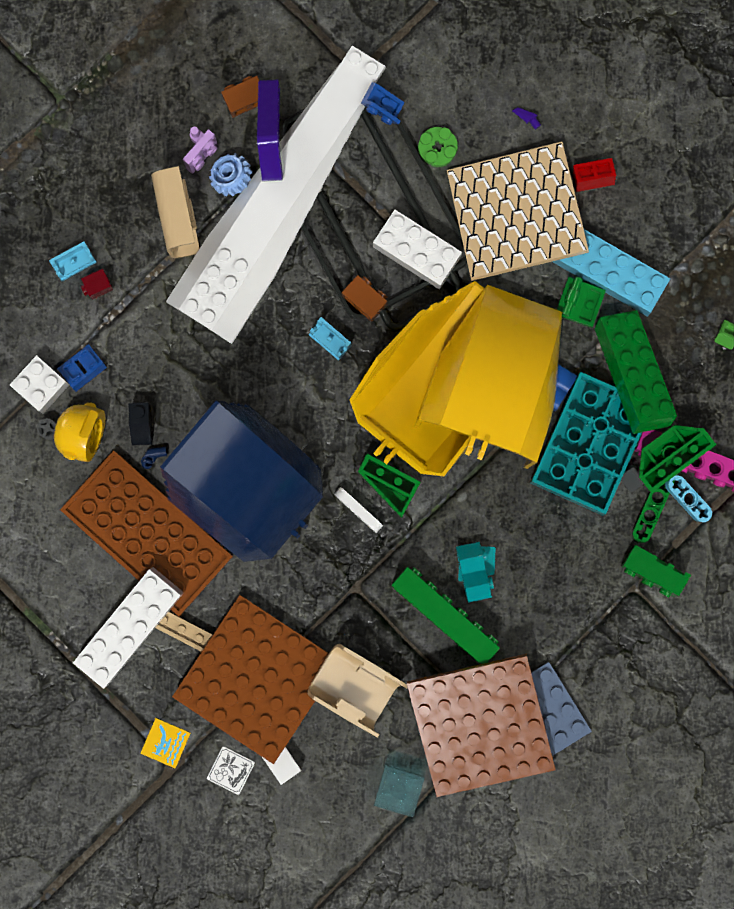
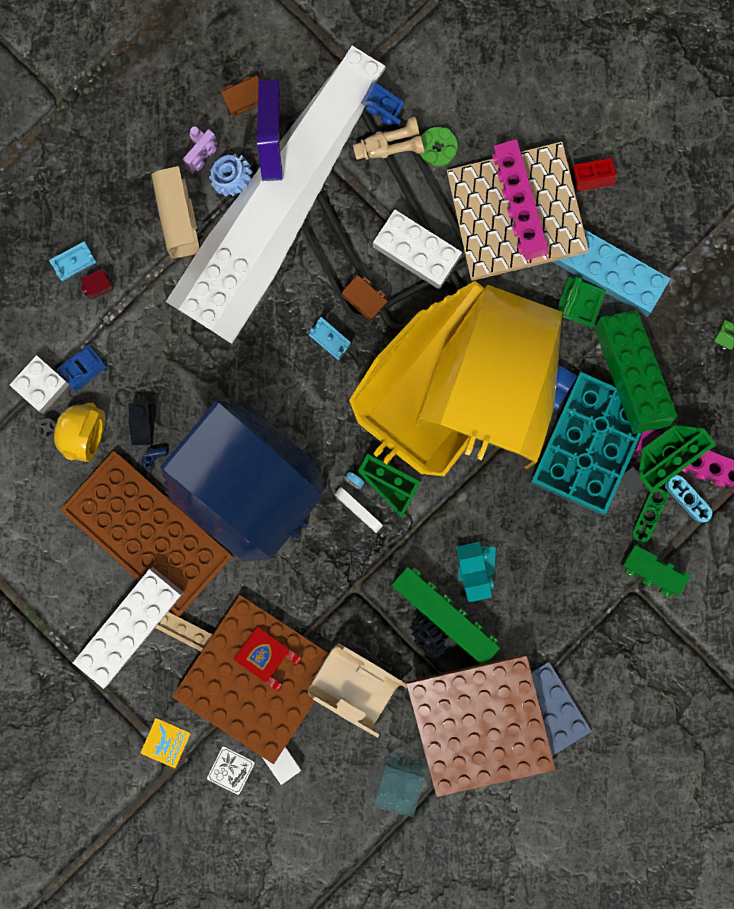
(263, 656): none -> red flag
(354, 480): none -> medium azure tile
(377, 146): none -> tan piece
(428, 637): none -> black gear
(528, 117): dark purple bar -> none
(537, 245): none -> dark pink brick

